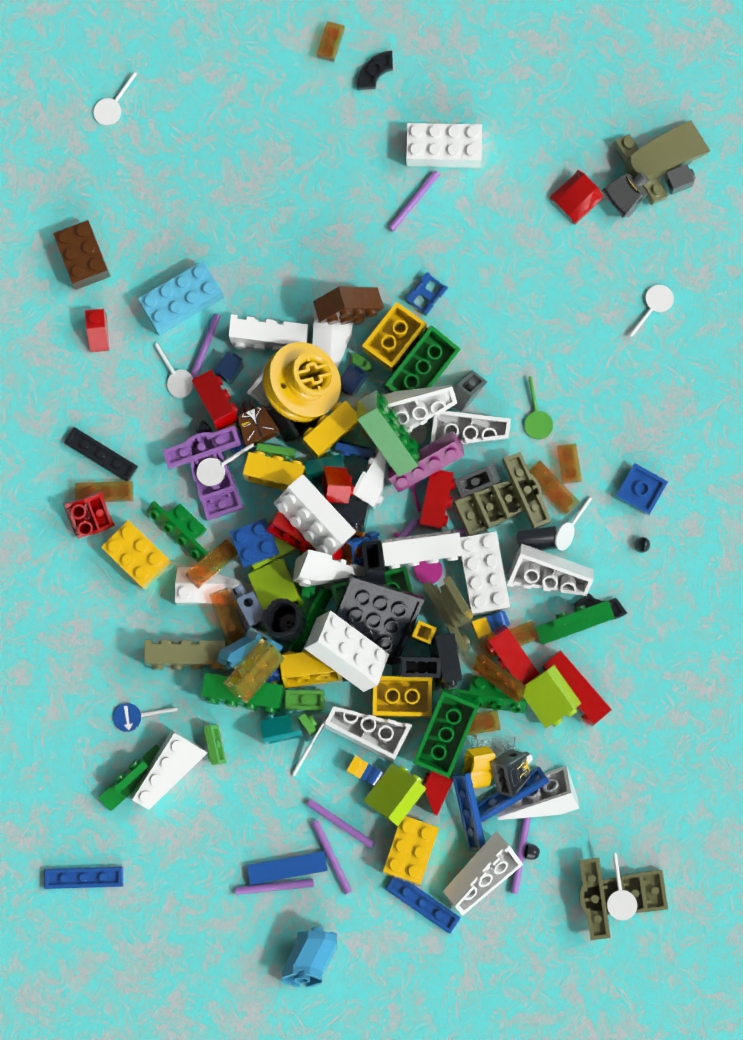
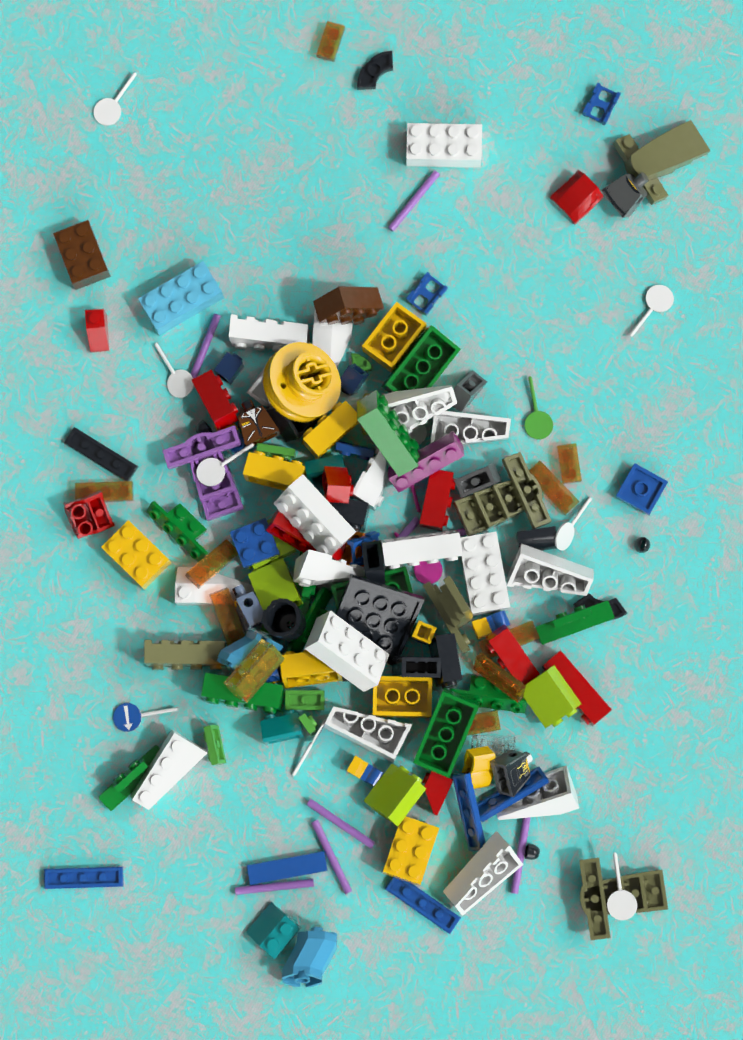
(273, 930): none -> teal slope
(606, 106): none -> blue piece
(680, 179): dark grey brick -> none

